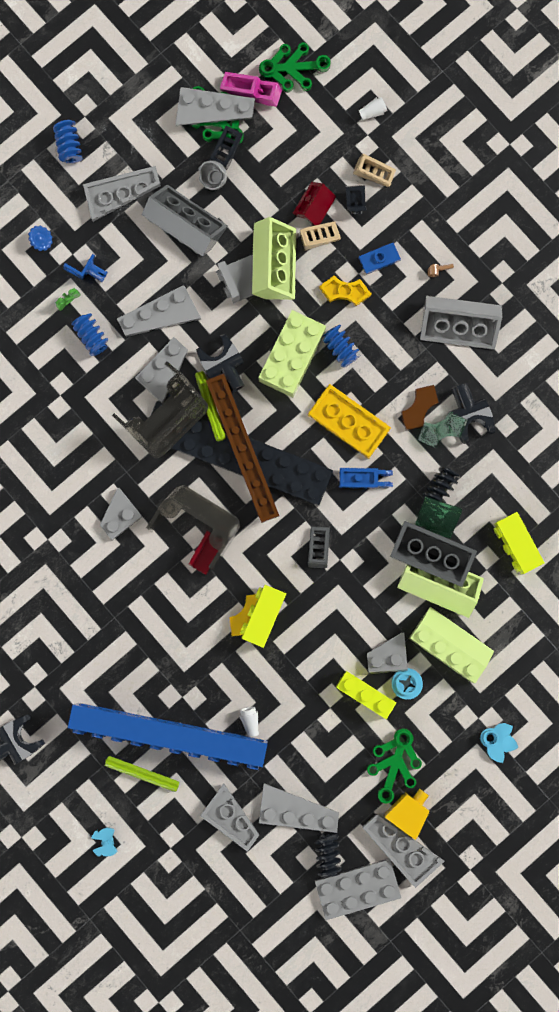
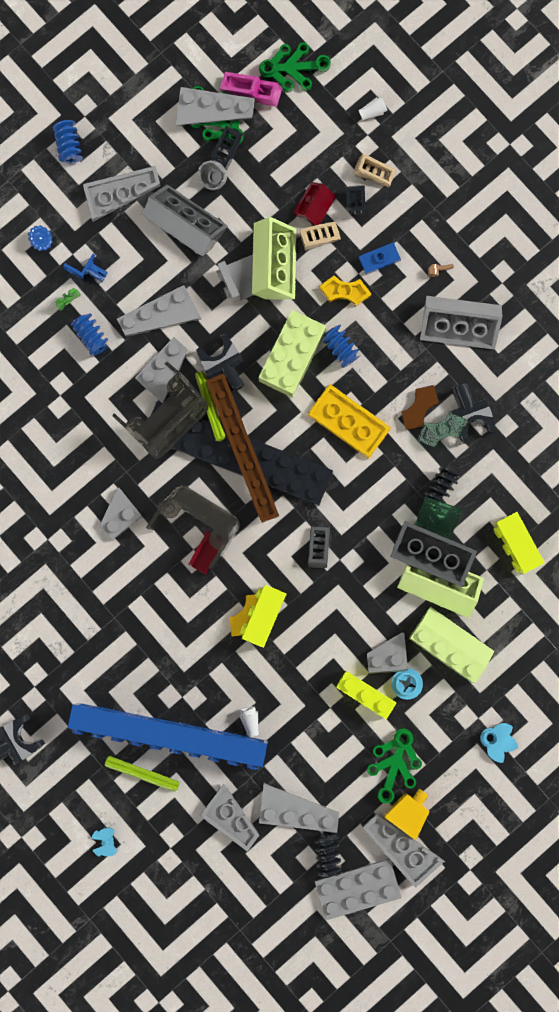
(363, 478): blue hinge -> none

